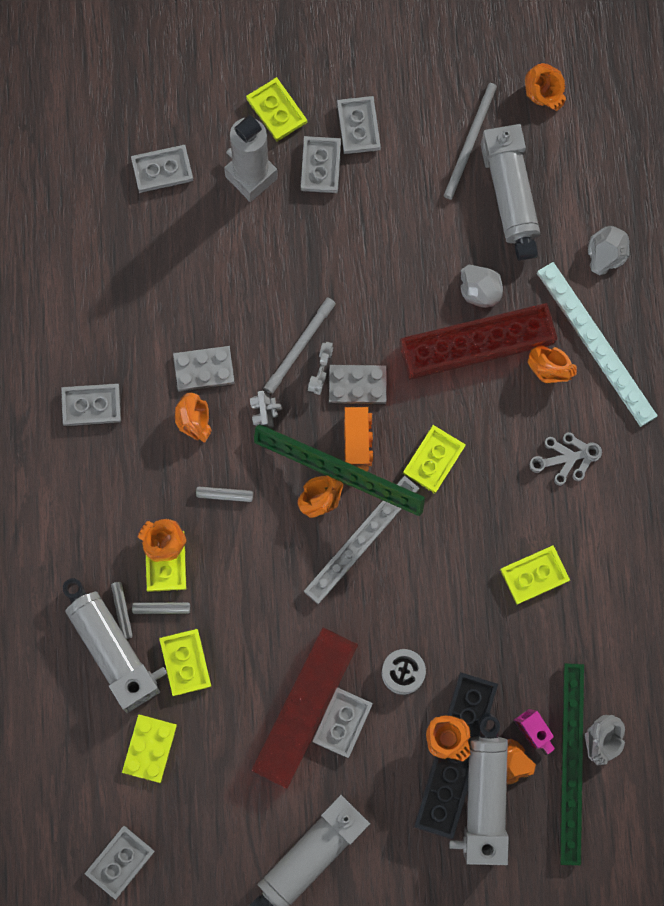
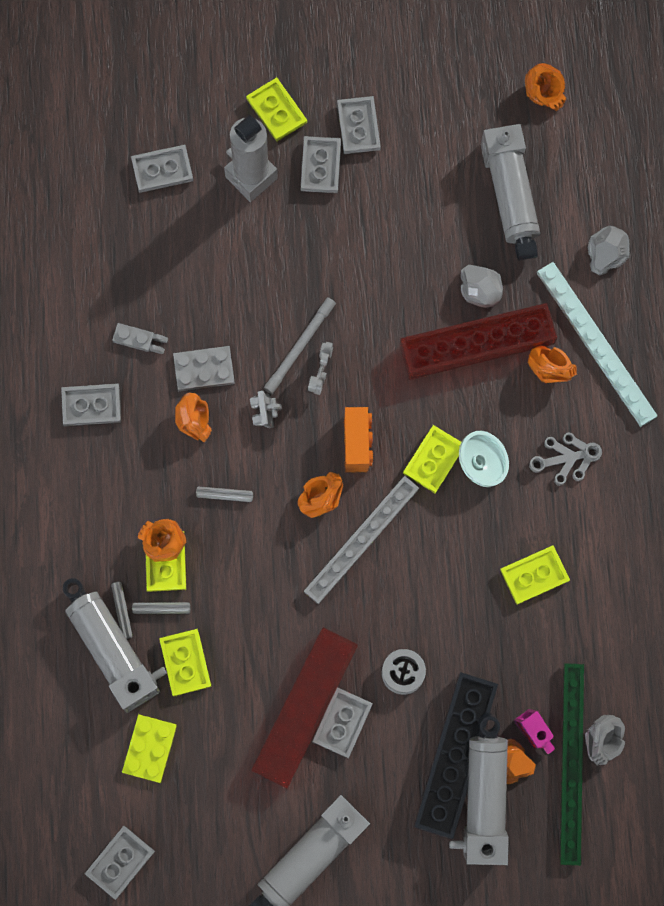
(138, 338): none -> light grey hinge
(339, 470): dark green plate -> none
(357, 384): light grey plate -> none
(448, 738): orange helmet -> none
(470, 140): light grey piece -> none
(483, 458): none -> light aqua dish

